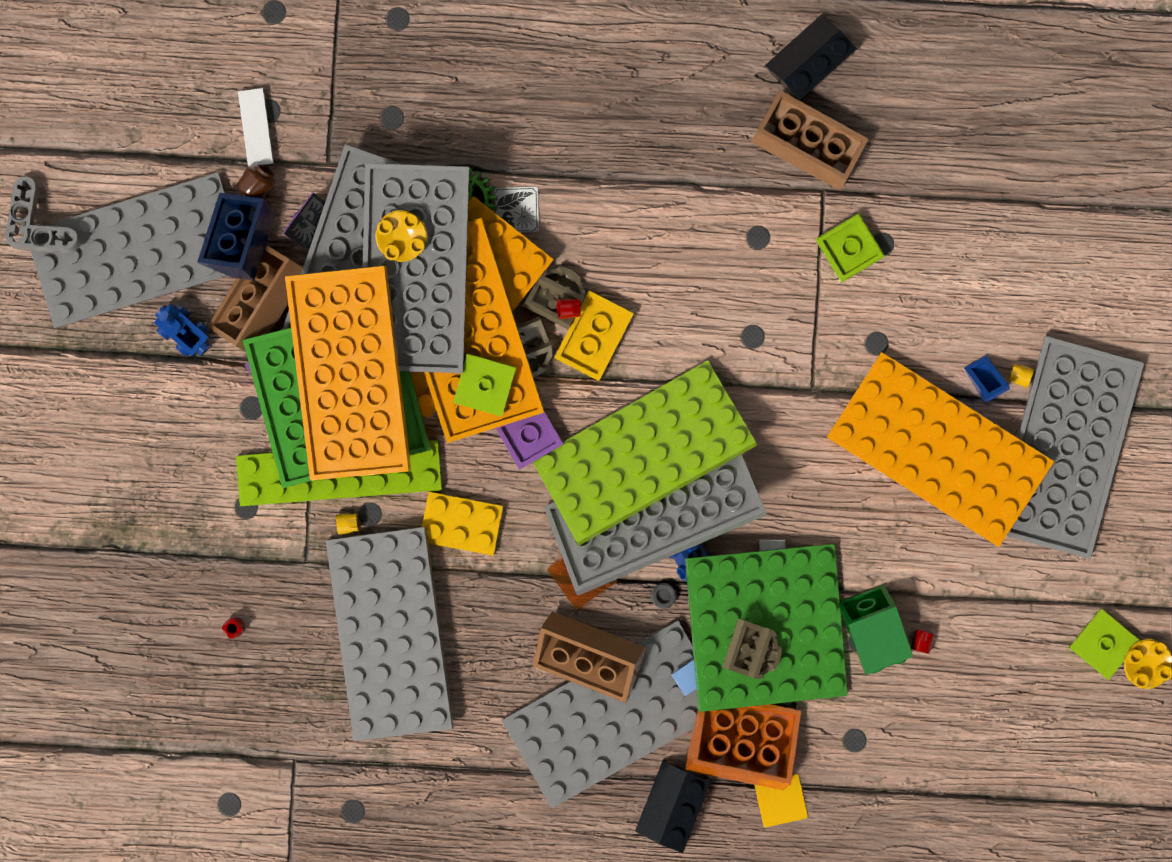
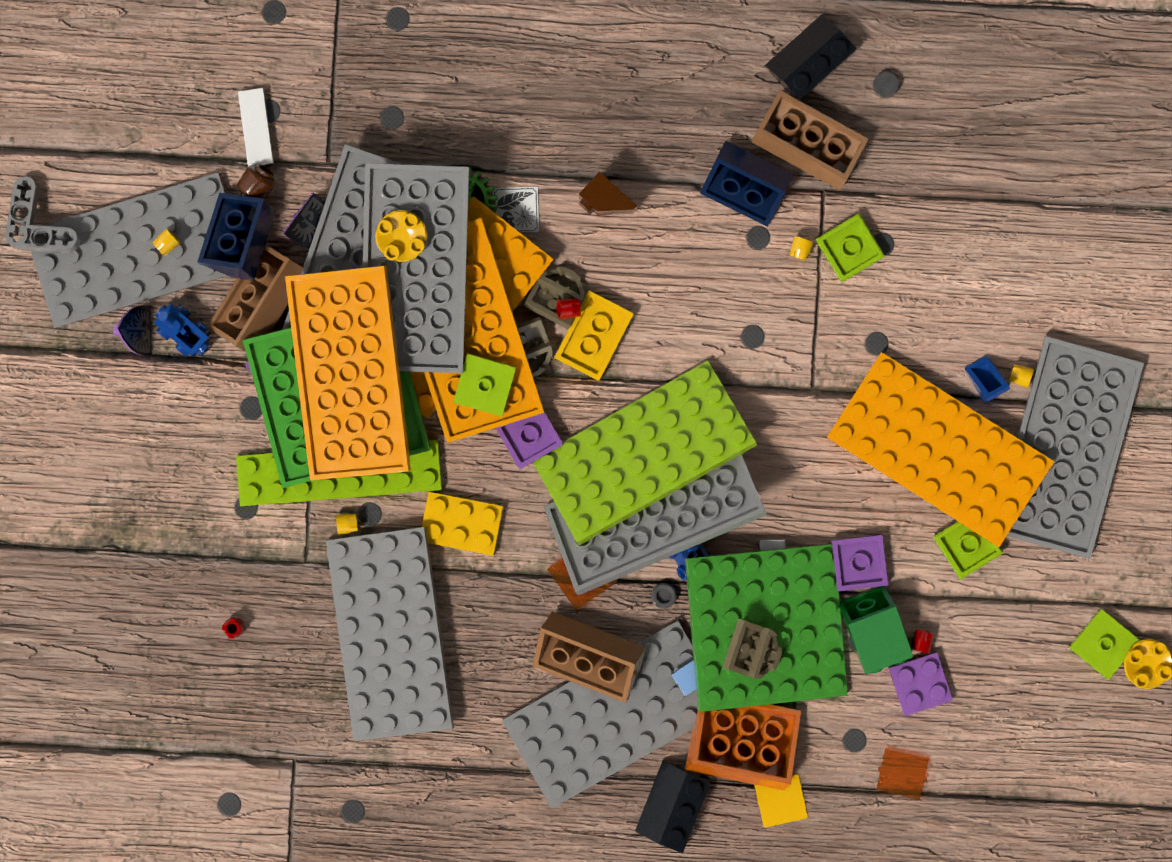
(135, 329): none -> shield
(166, 242): none -> yellow hose
(605, 198): none -> reddish brown slope
(746, 183): none -> dark blue slope
(801, 248): none -> yellow hose
(859, 562): none -> medium lavender plate
(885, 85): none -> flat silver tile
(902, 774): none -> clear orange piece
(920, 683): none -> medium lavender plate
(965, 549): none -> lime plate

